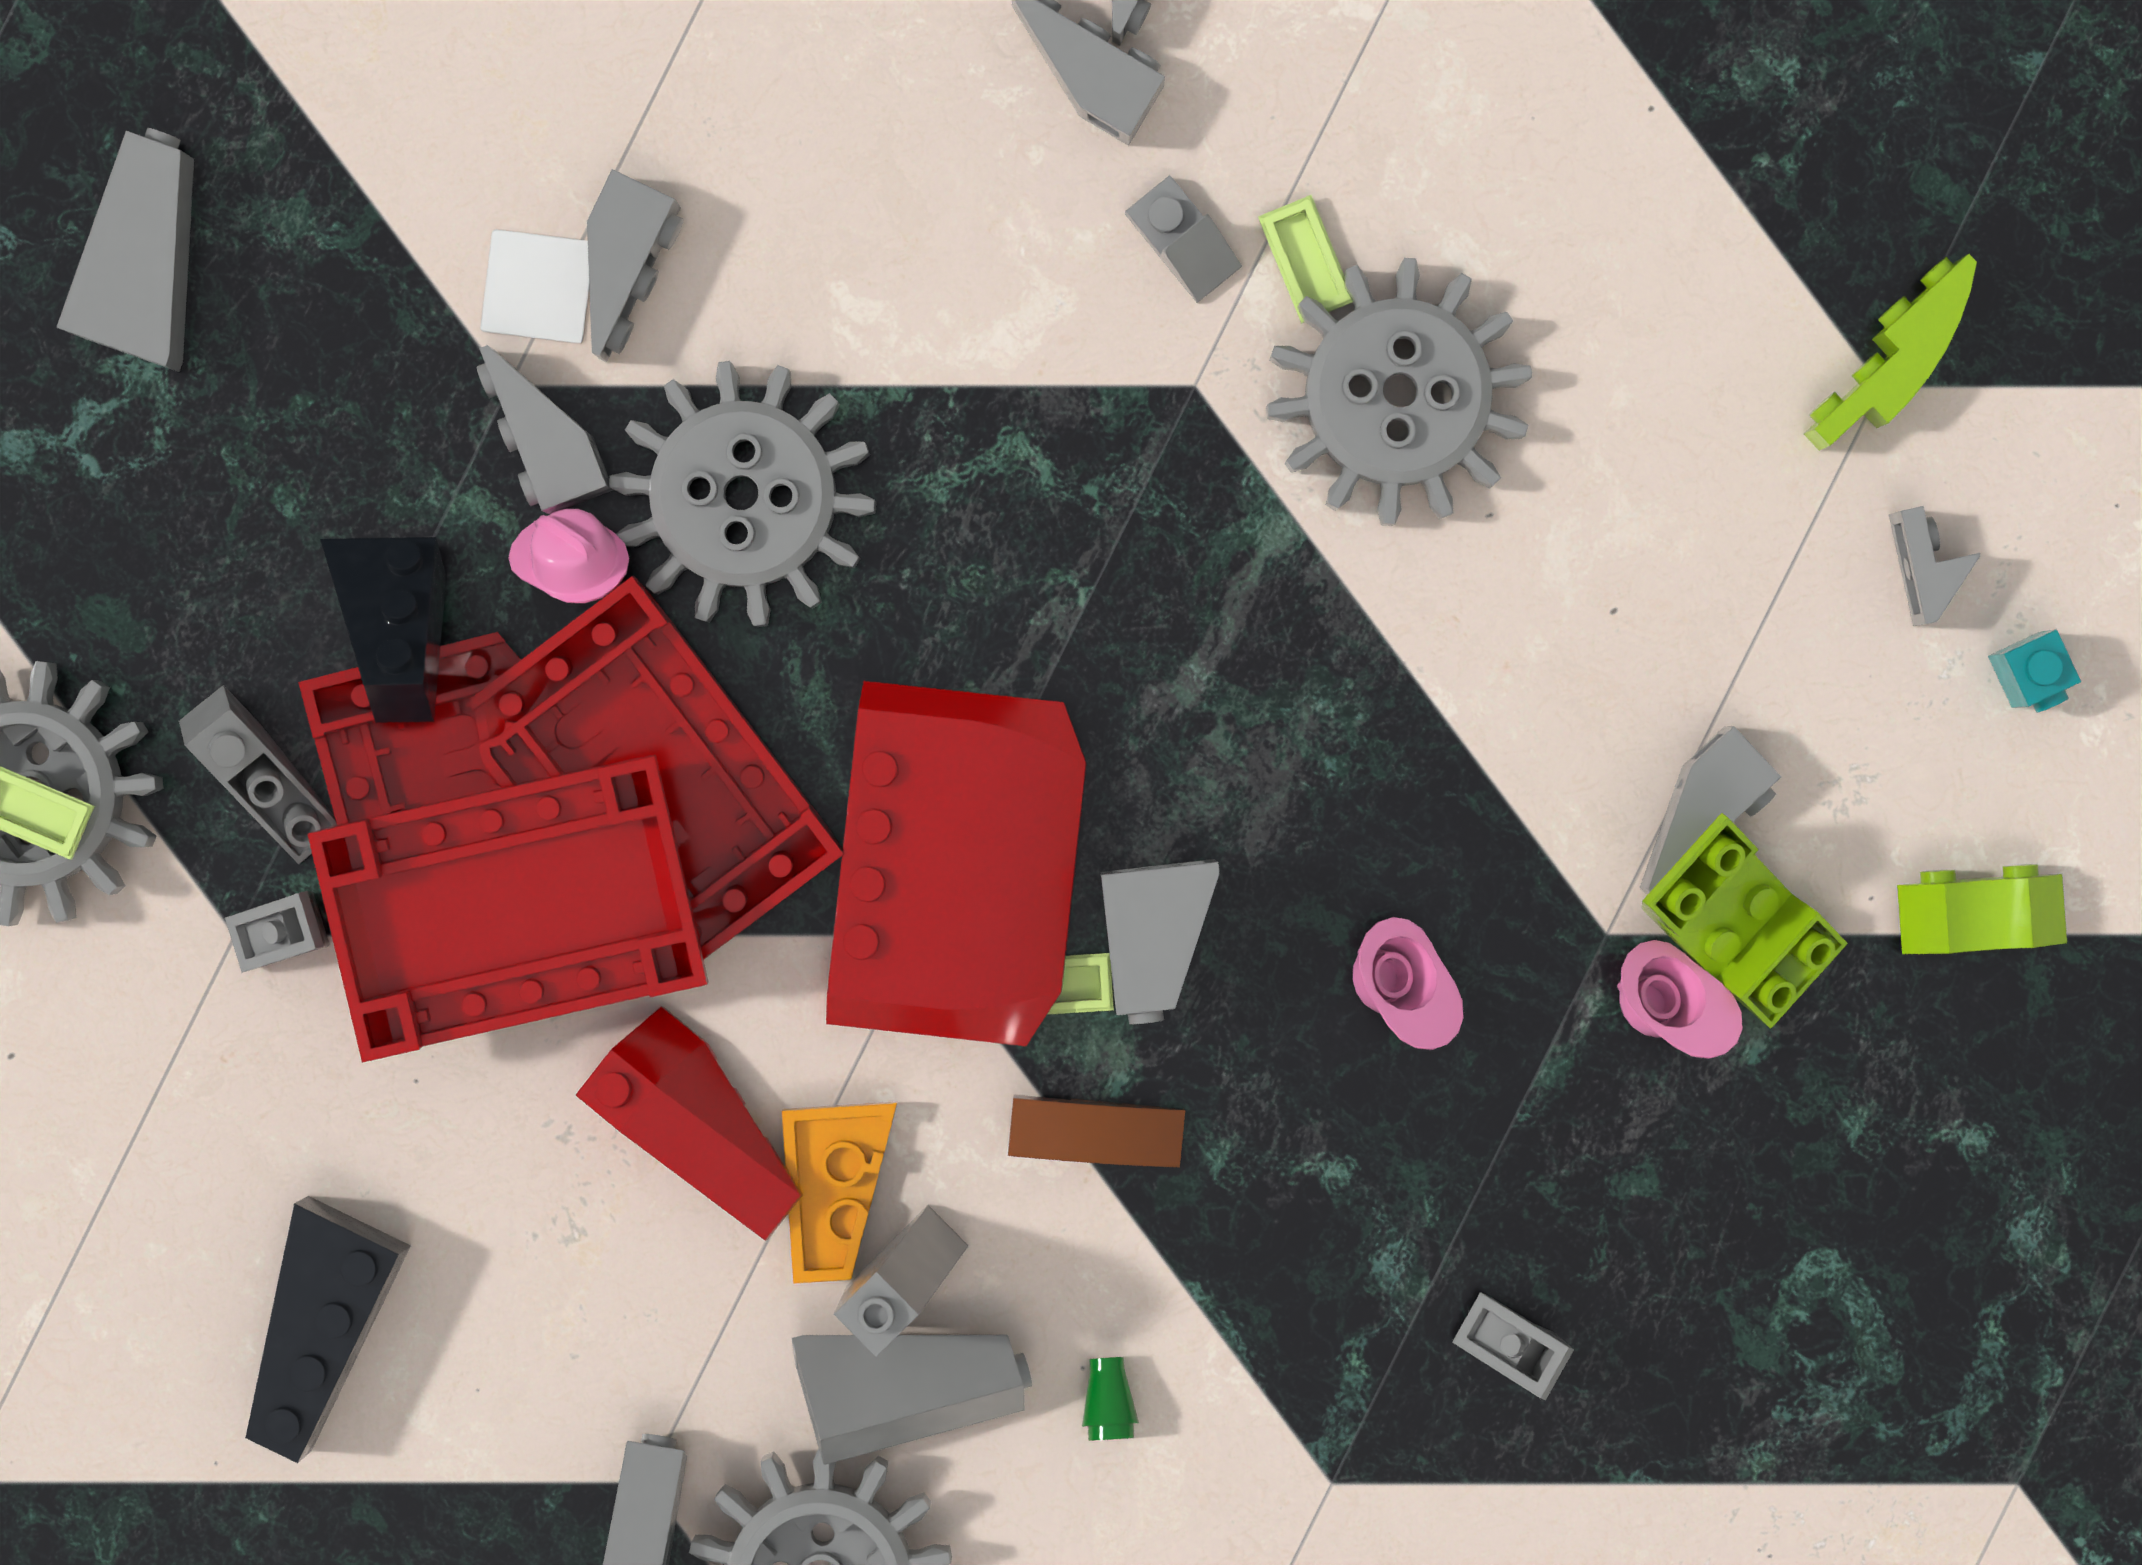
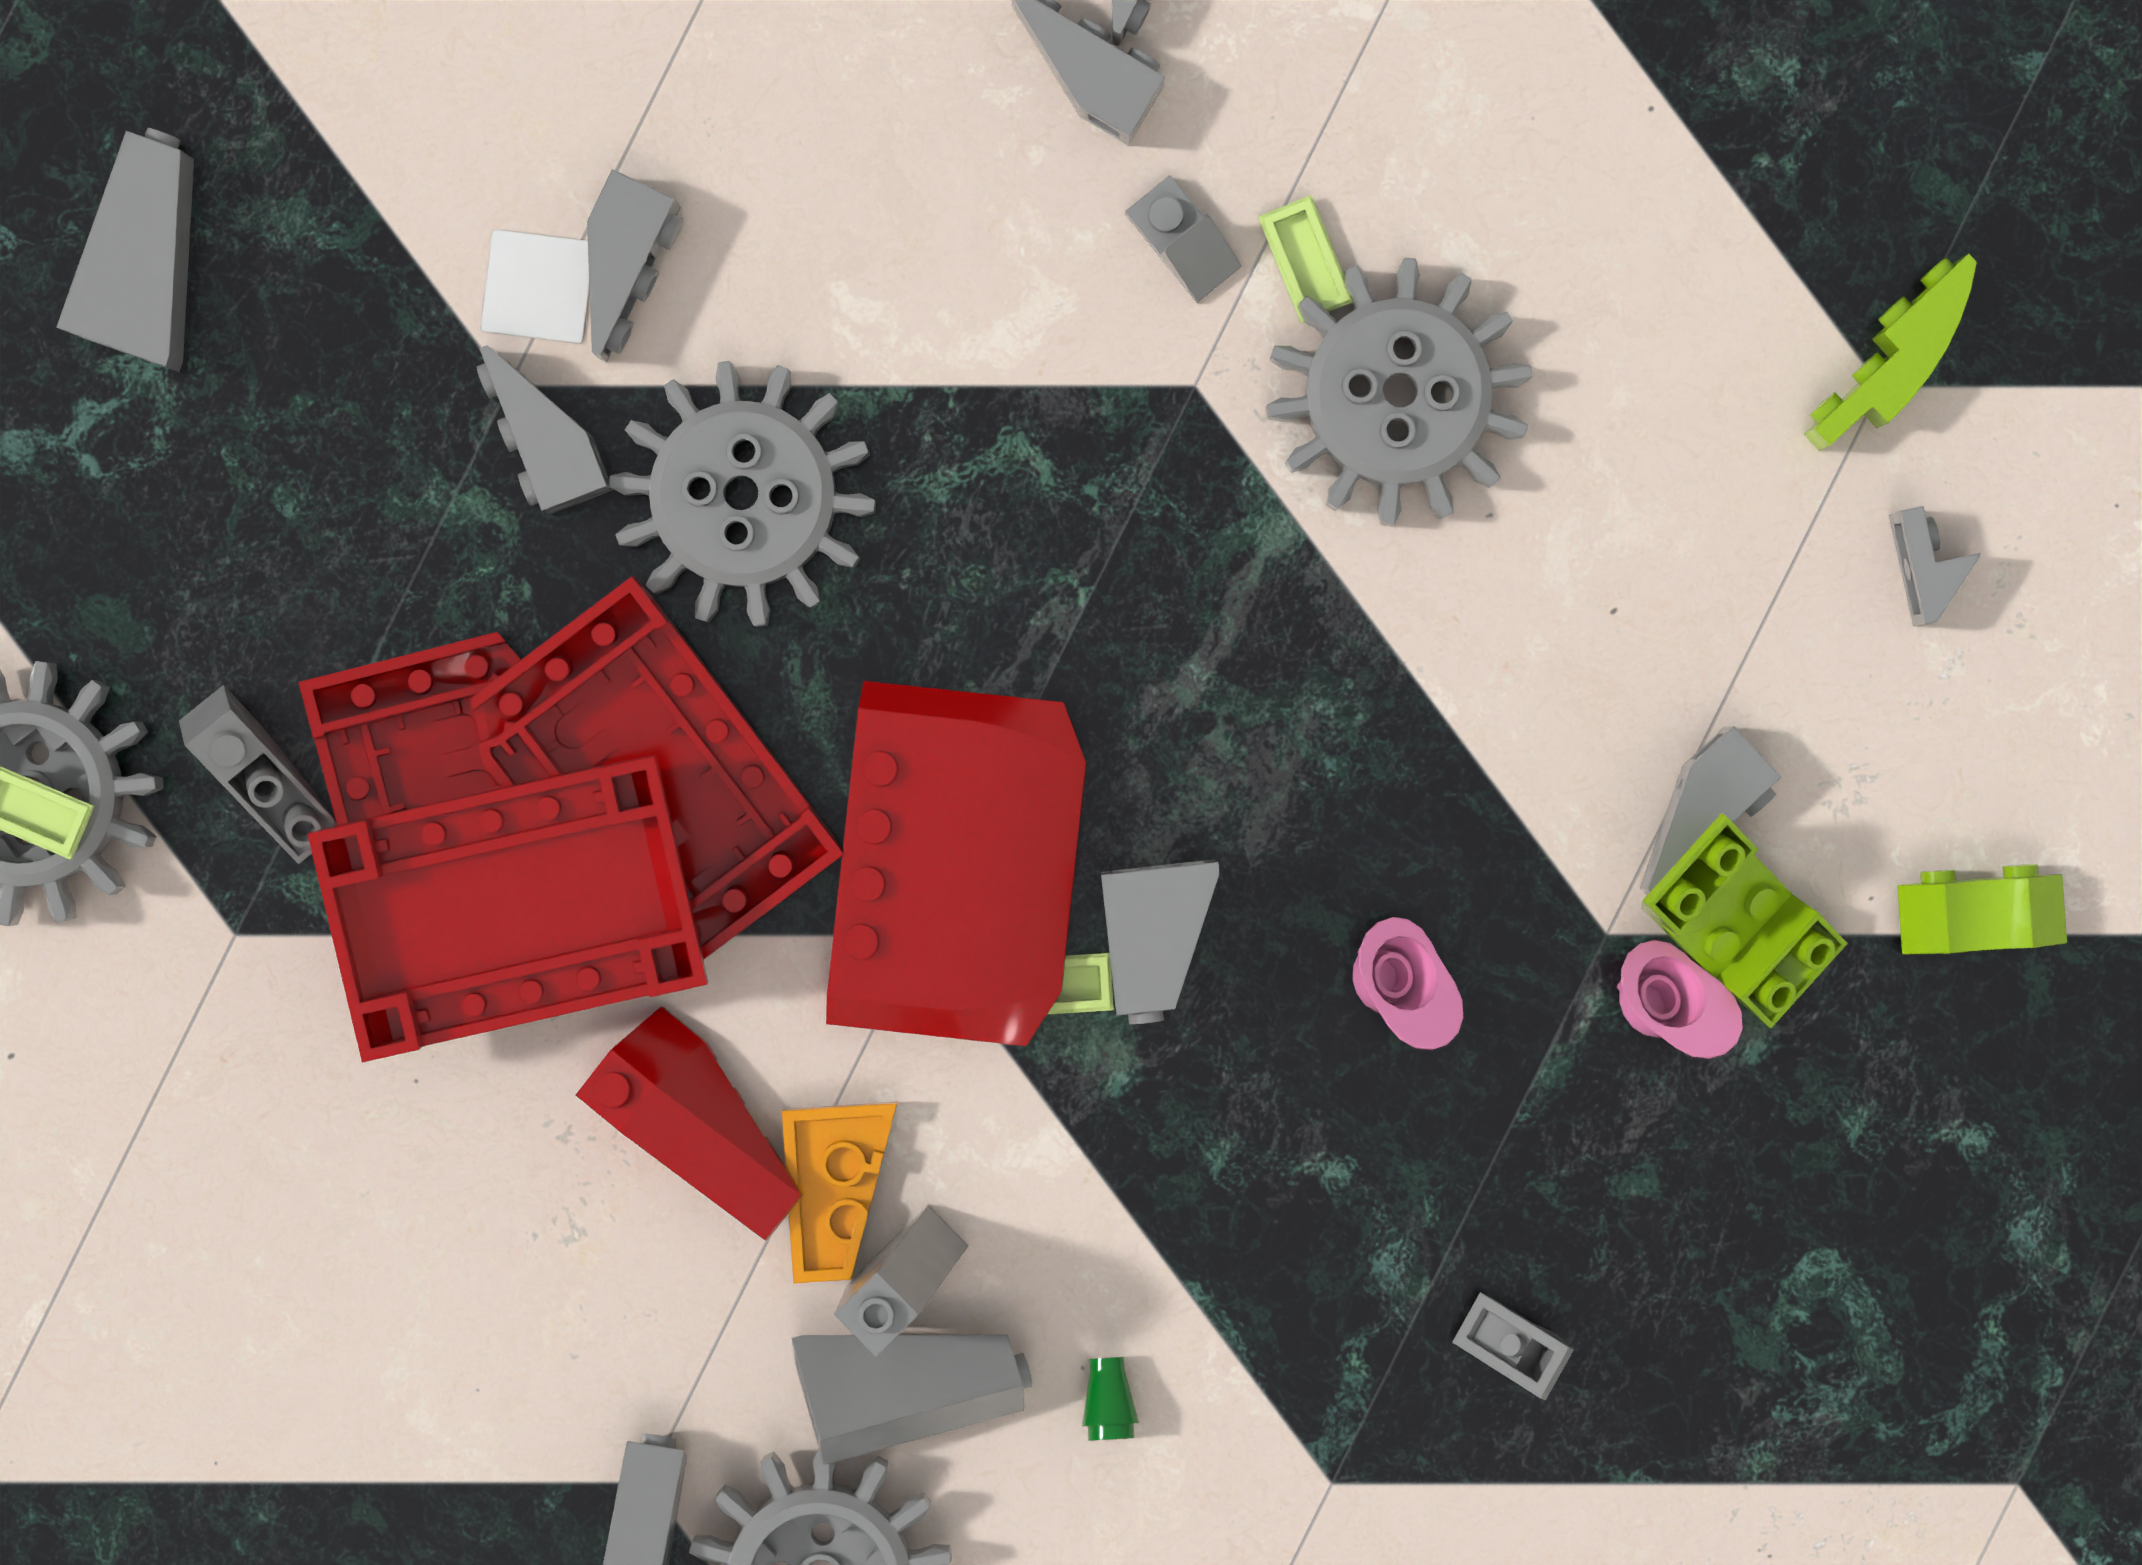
(277, 931): light grey slope -> none
(321, 1314): black wedge -> none
(394, 619): black wedge -> none
(570, 556): bright pink piece -> none
(1095, 1132): dark orange slope -> none
(2035, 671): teal brick -> none

